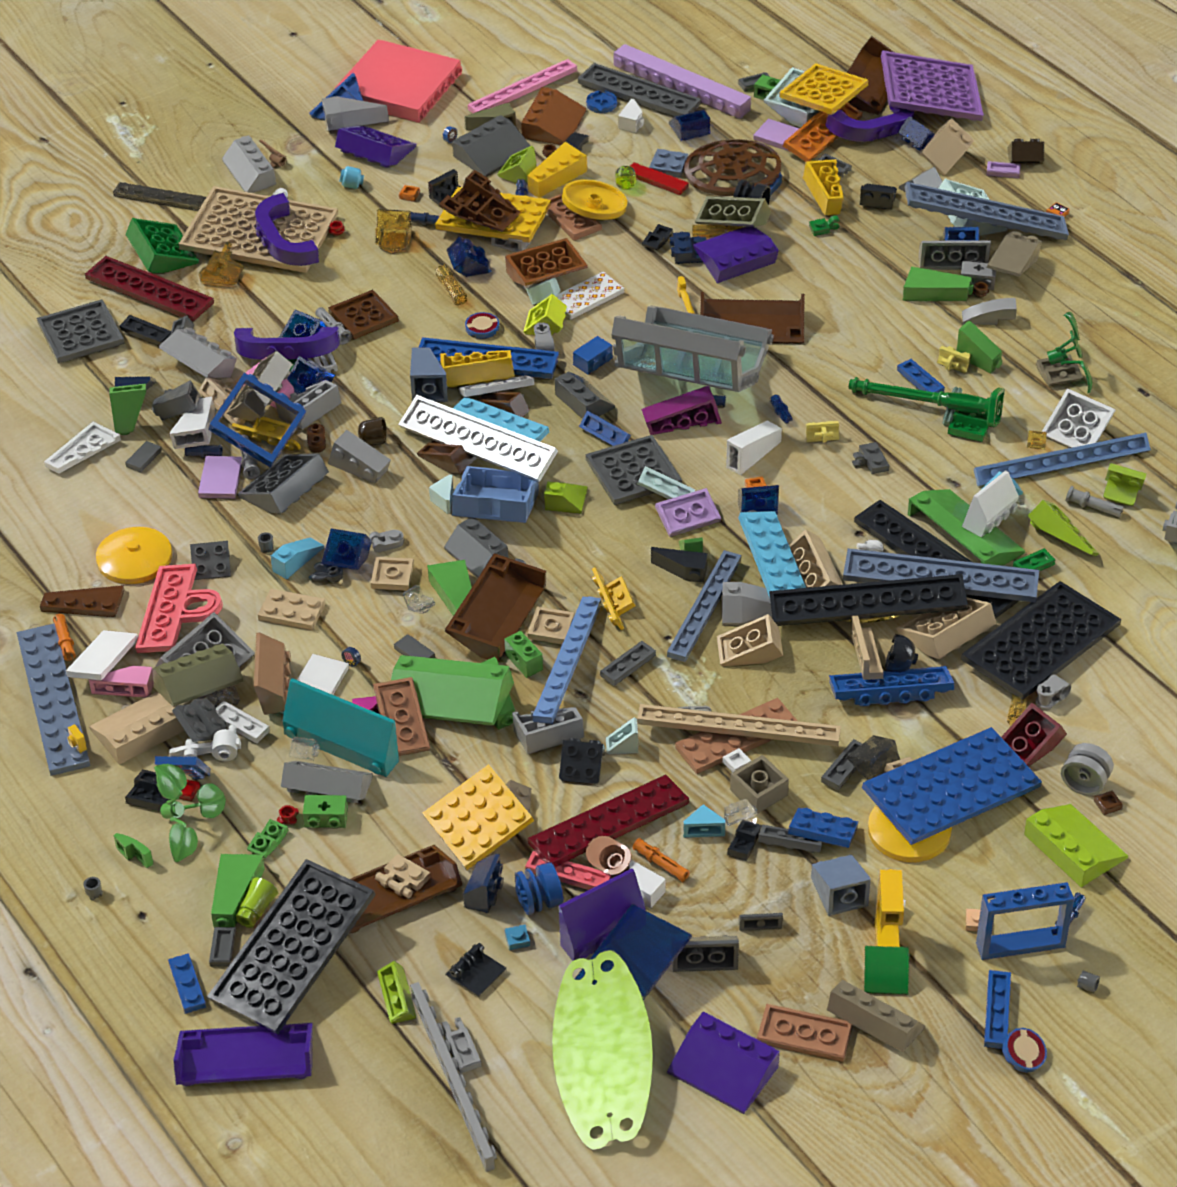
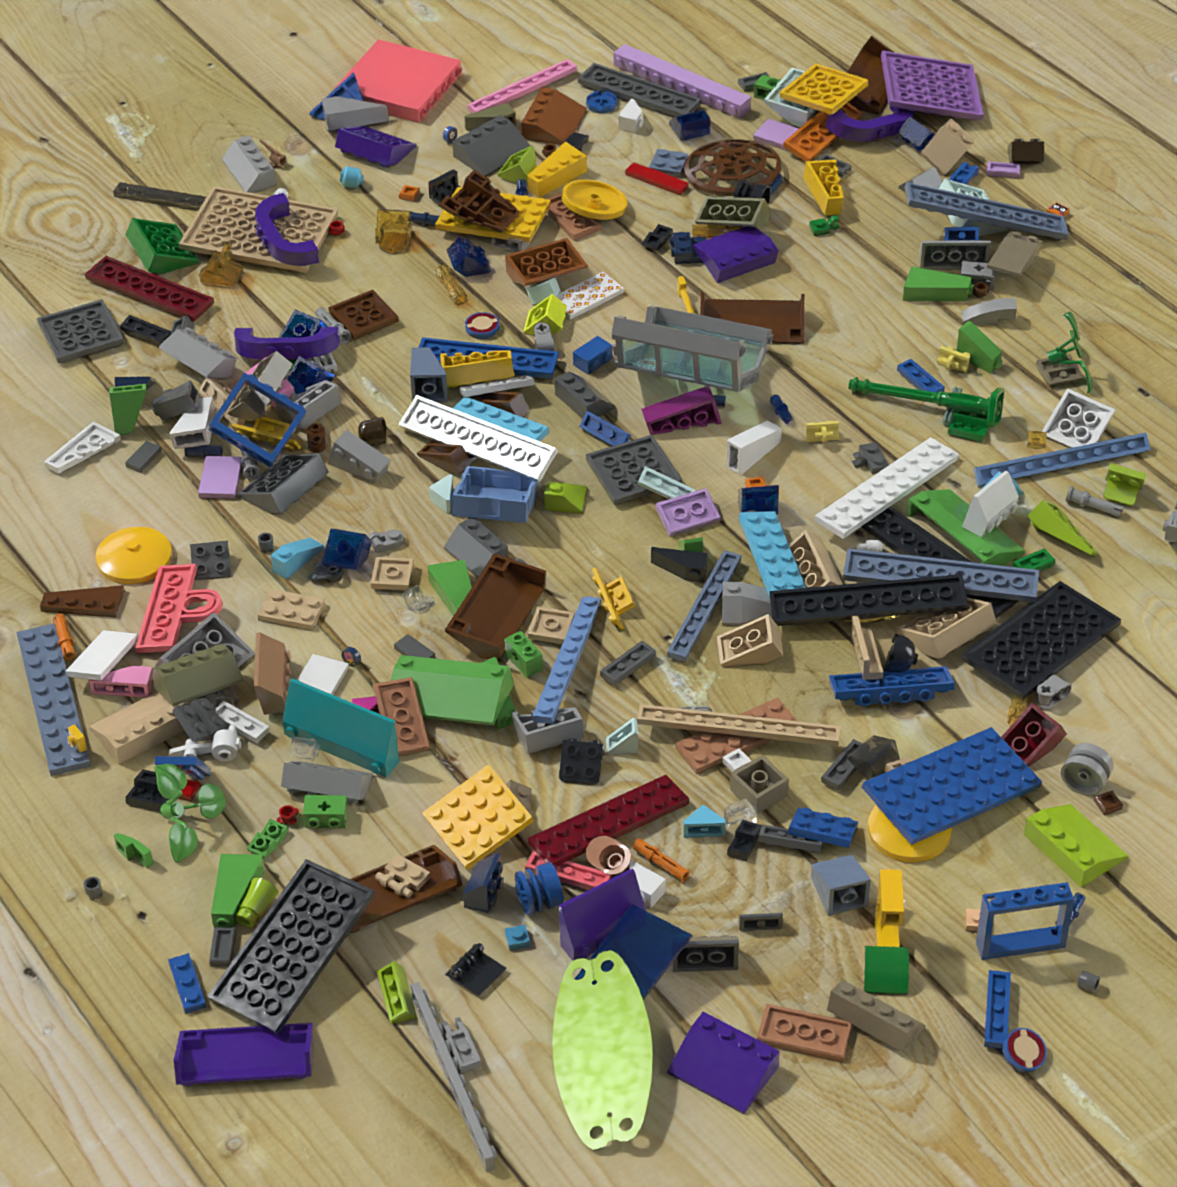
(625, 177): clear neon green head -> none
(877, 196): black bracket -> none
(886, 488): none -> white plate
(965, 173): none -> blue plate

